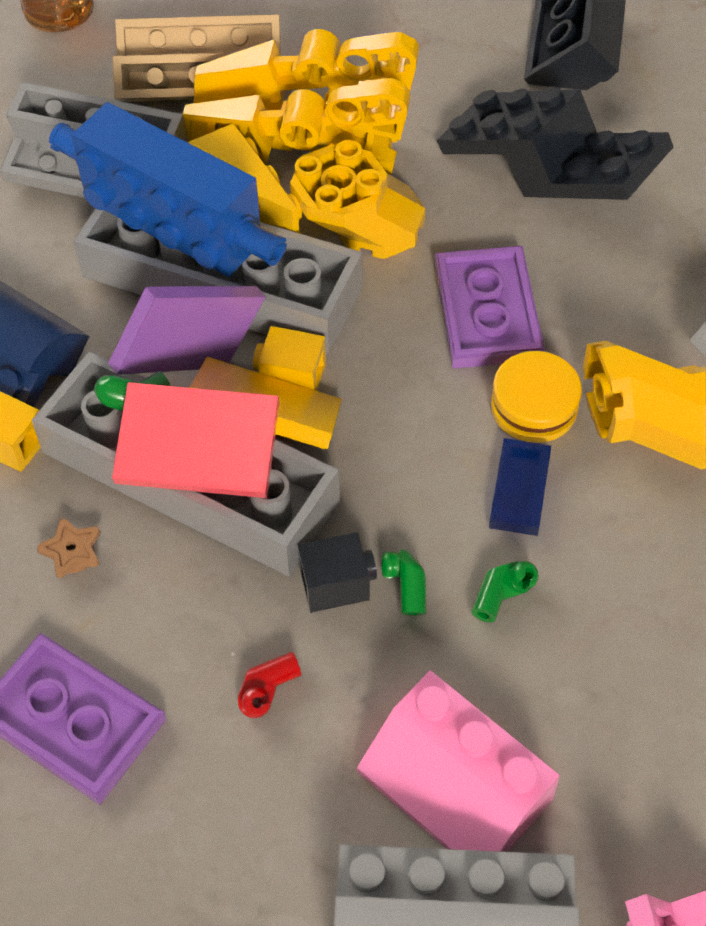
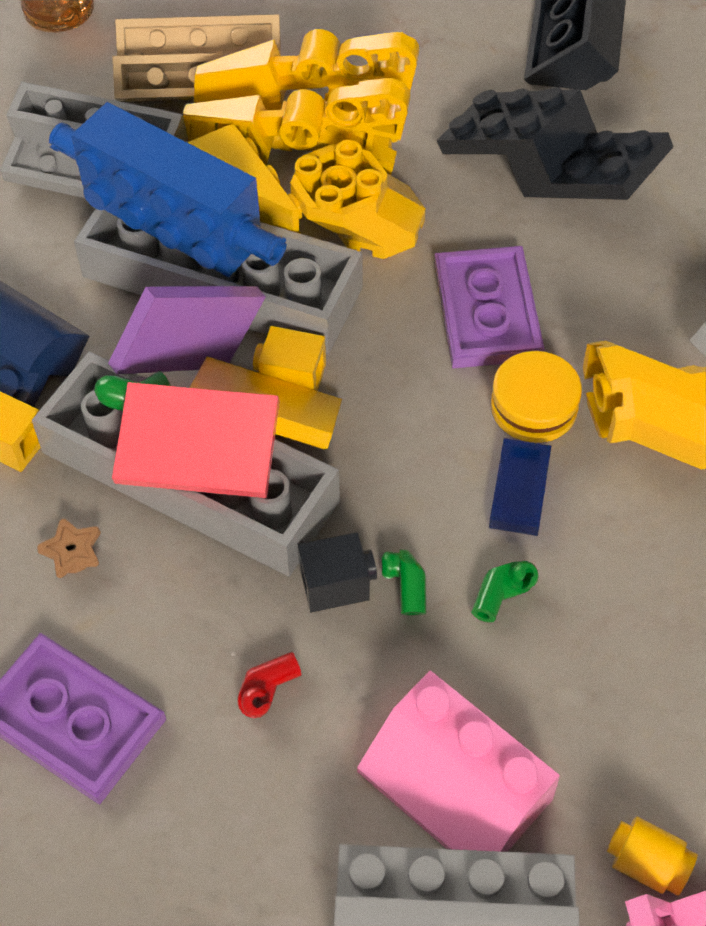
(652, 856): none -> yellow brick

